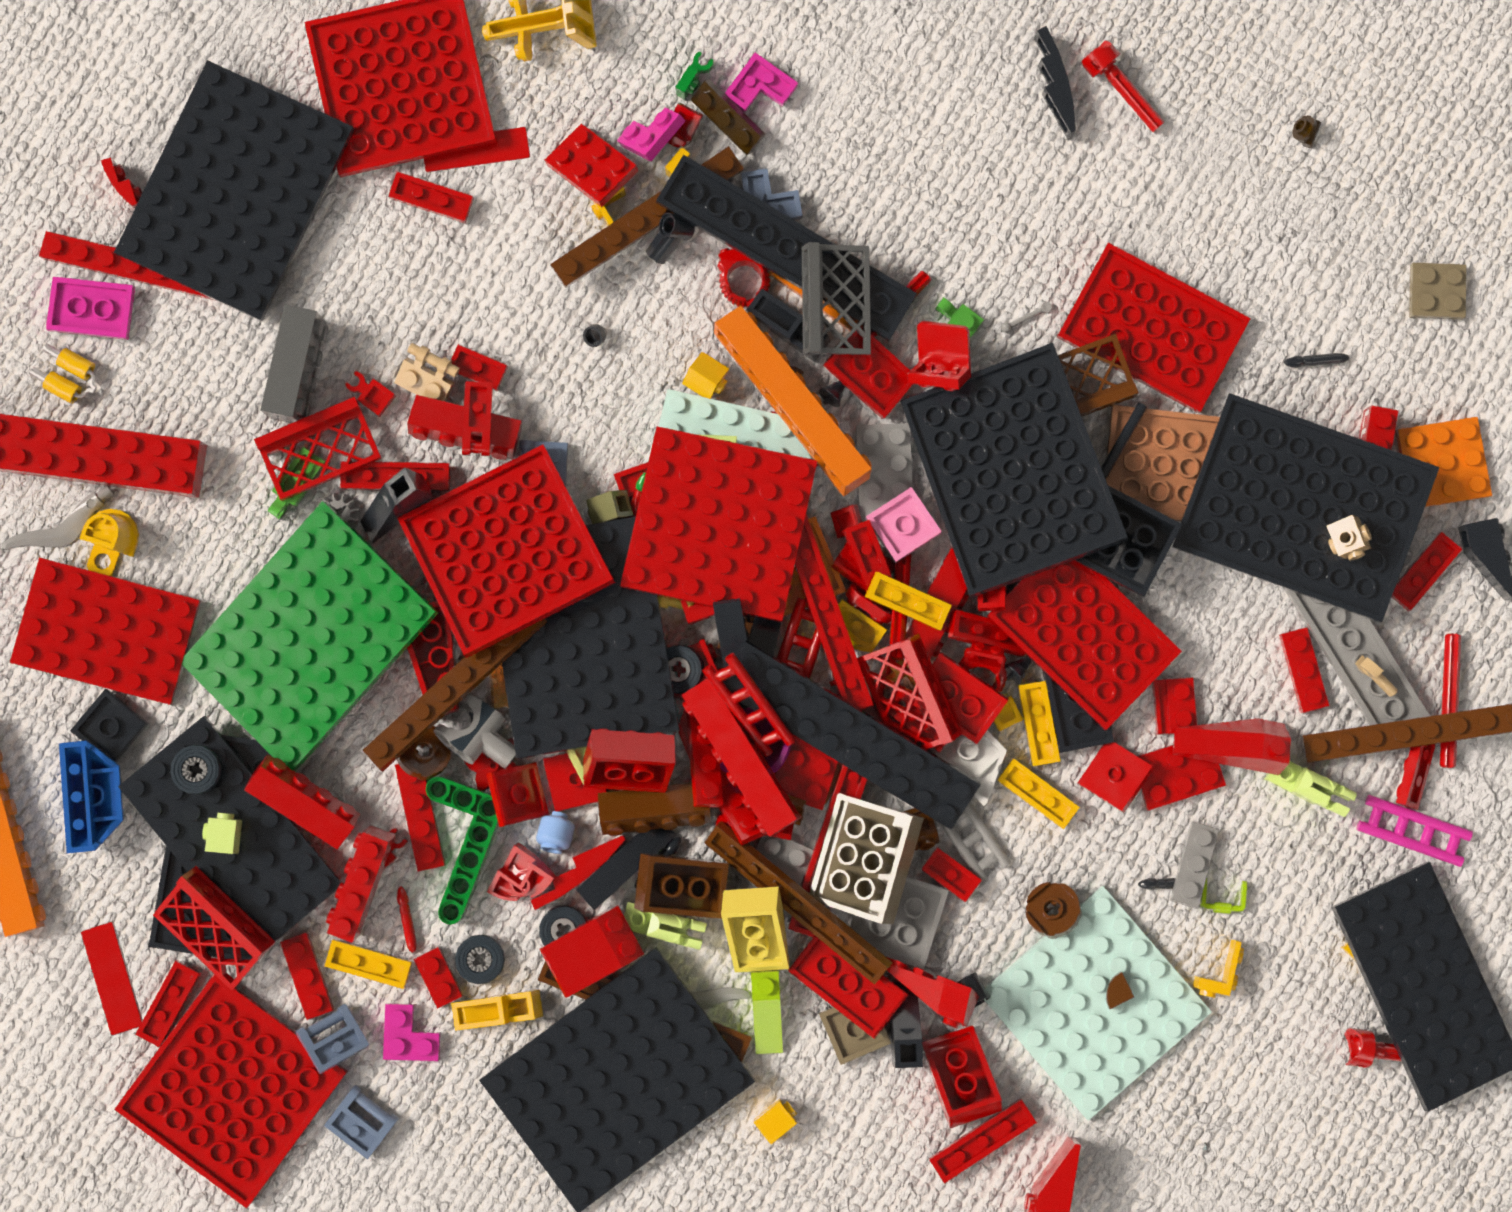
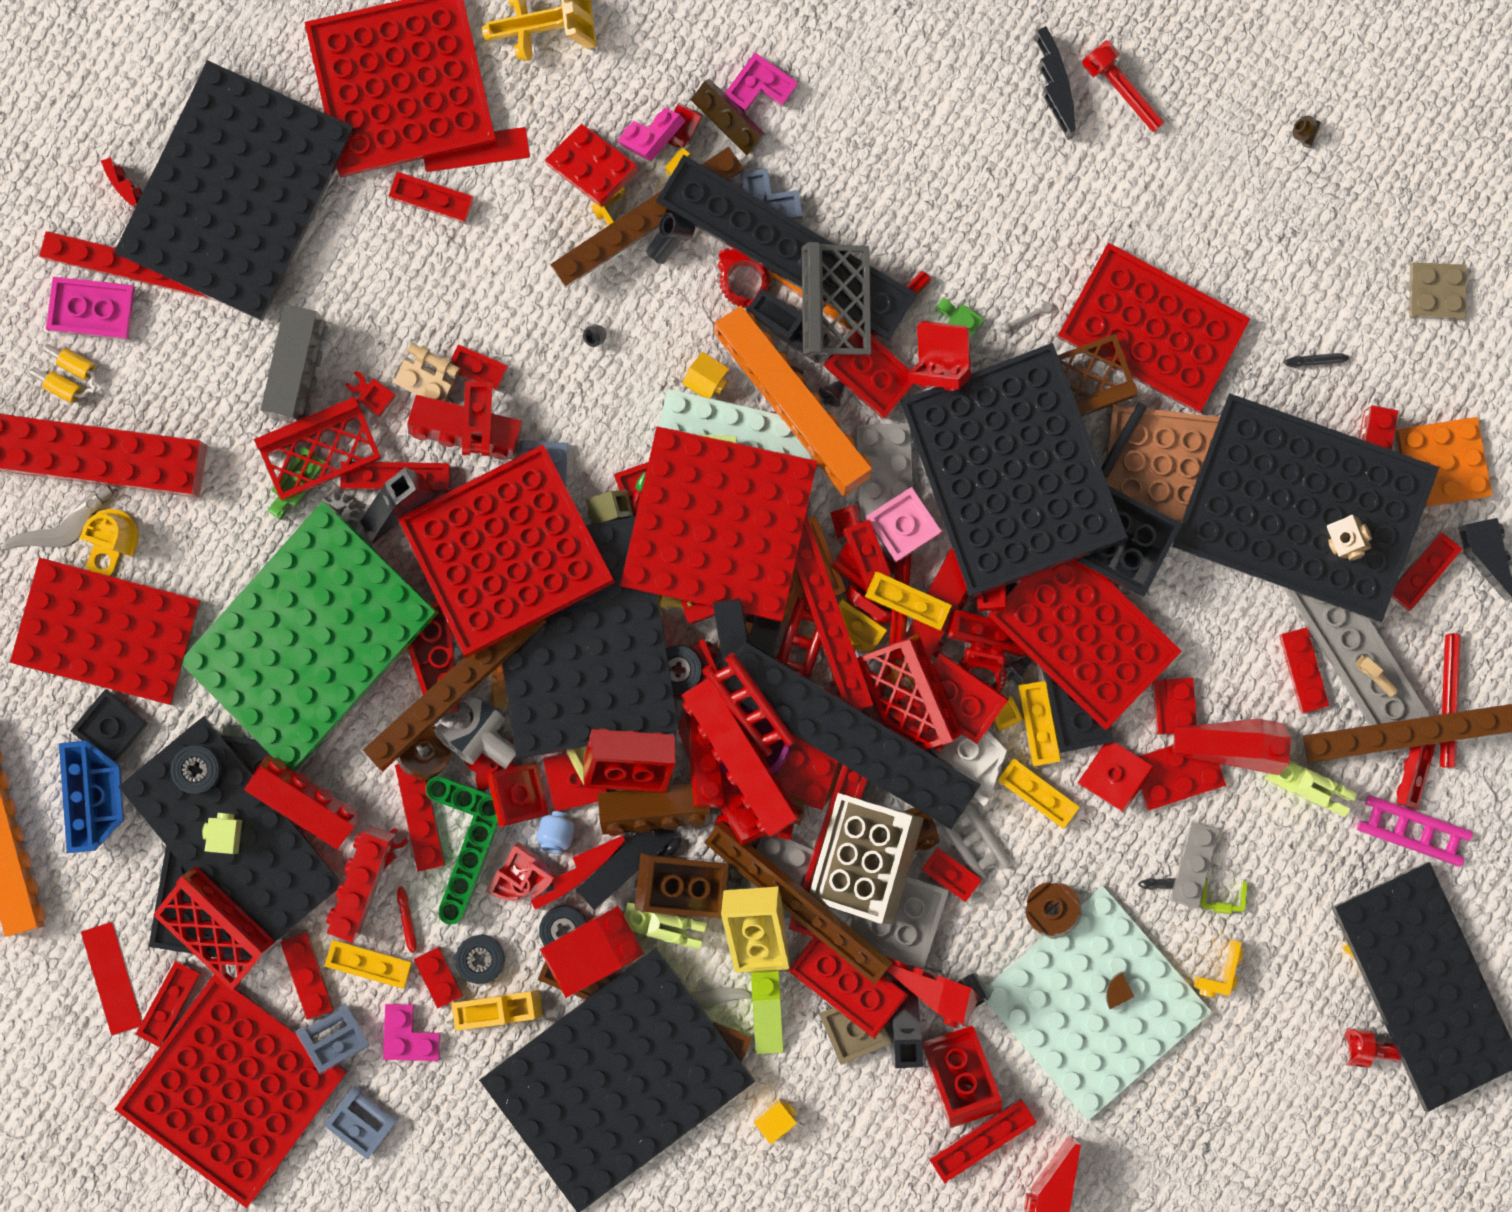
(689, 81): green plate -> none

